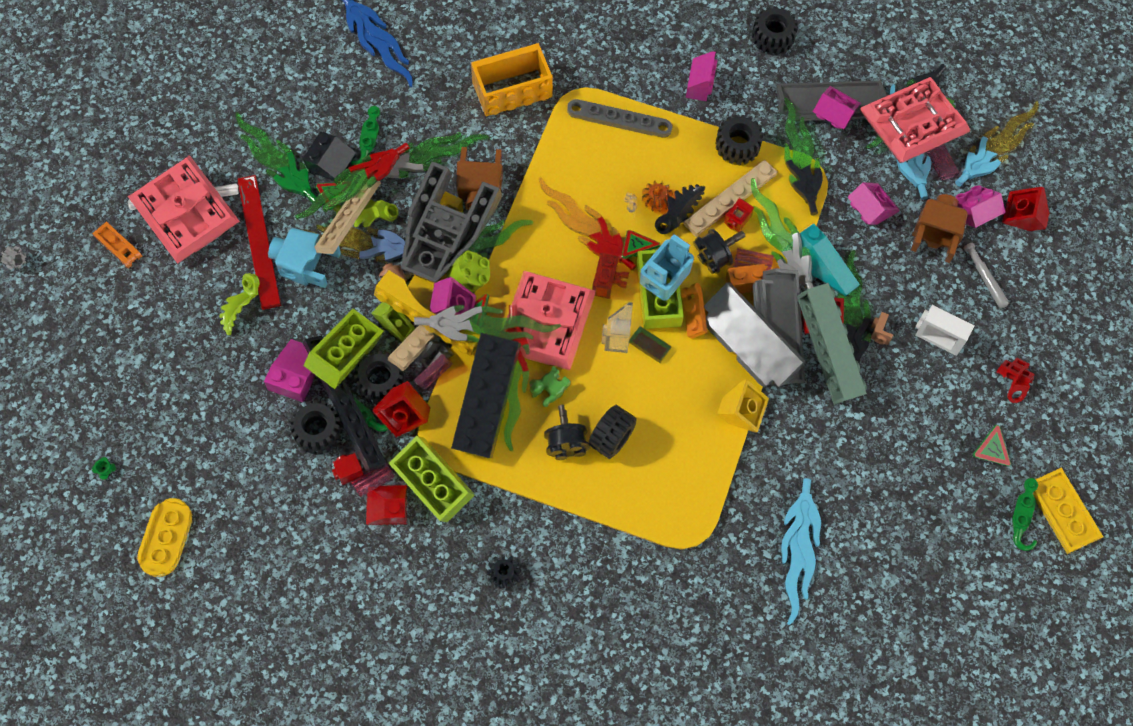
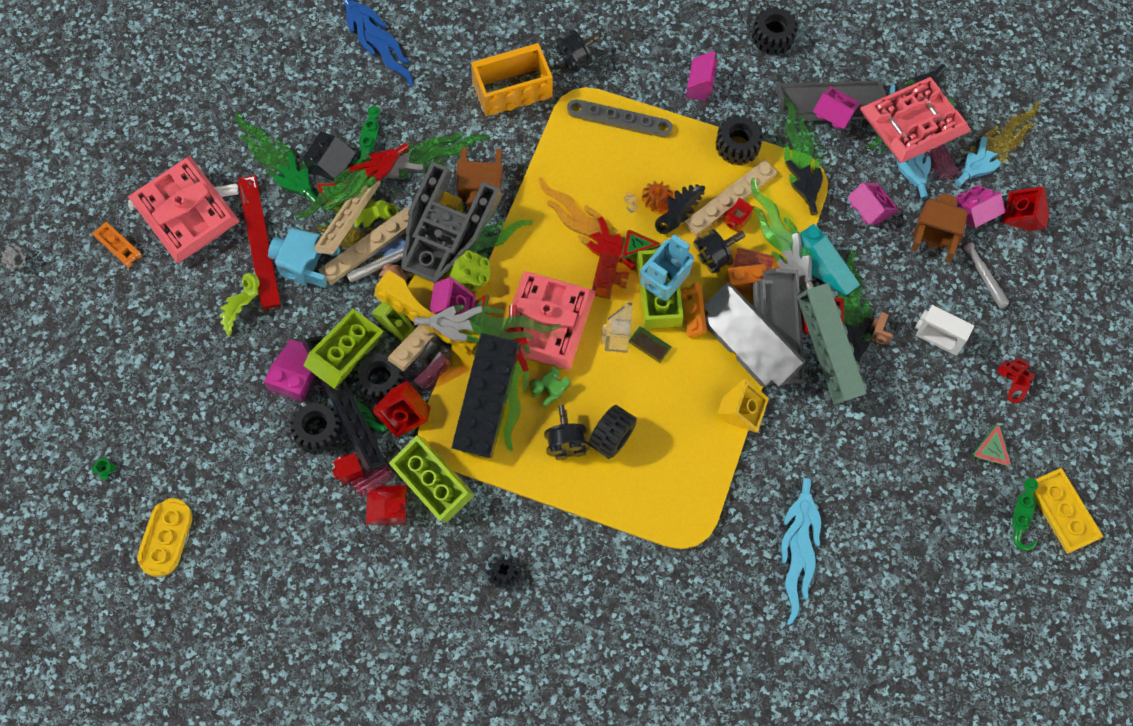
(365, 247): none -> tan plate
(375, 266): none -> white axle
(575, 49): none -> black wheel

